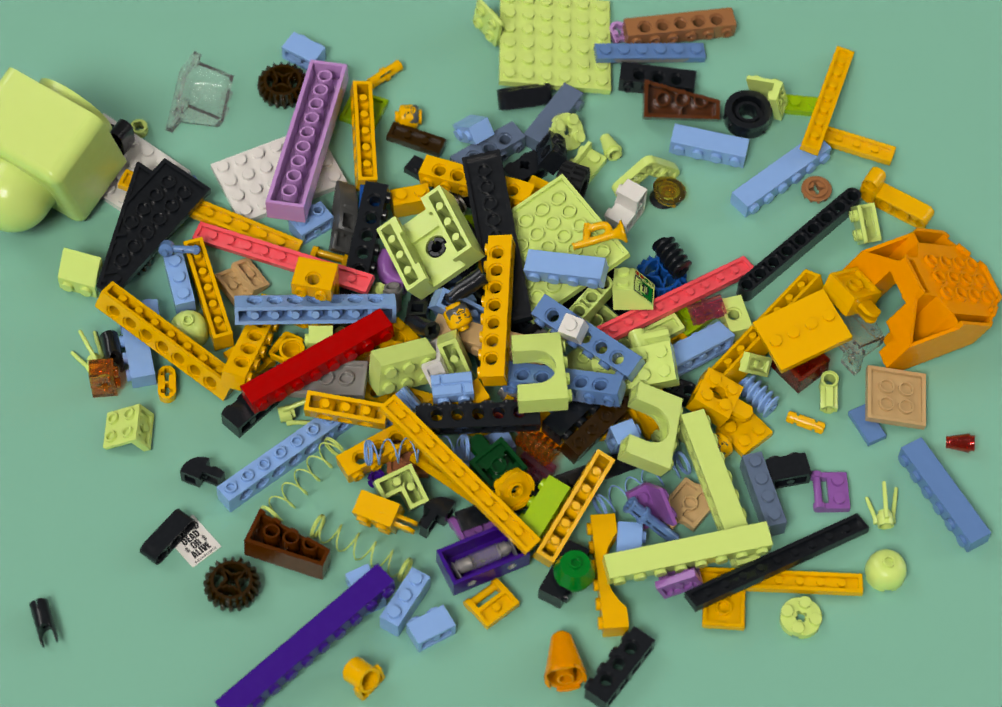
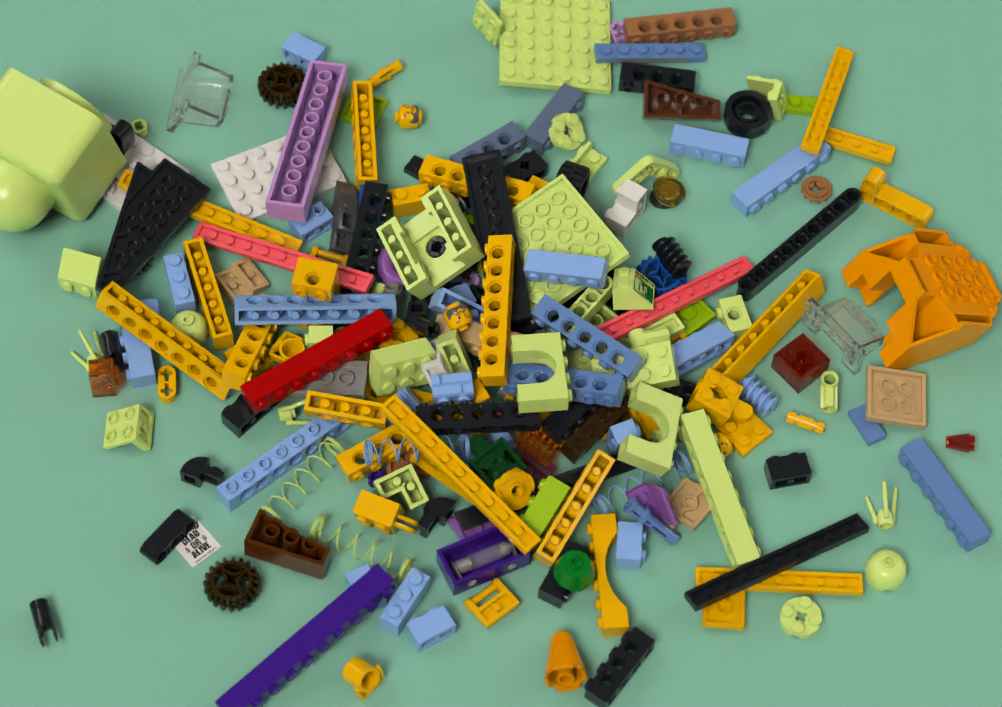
(167, 248): medium blue piece -> none
(416, 139): dark brown plate -> none
(467, 286): black piece -> none
(473, 129): light blue brick -> none
(524, 96): black beam -> none
(551, 152): black brick -> none
(573, 328): white brick -> none
(610, 147): yellowish green cone -> none
(617, 233): yellow piece -> none
(678, 583): medium lavender bracket -> none
(687, 553): yellowish green brick -> none
(706, 310): clear pink hips -> none
(755, 364): yellowish green plate -> none
(763, 492): sand blue brick -> none
(802, 331): yellow plate -> none
(836, 491): medium lavender plate -> none
(853, 294): yellow brick -> none
(865, 223): yellowish green bracket -> none

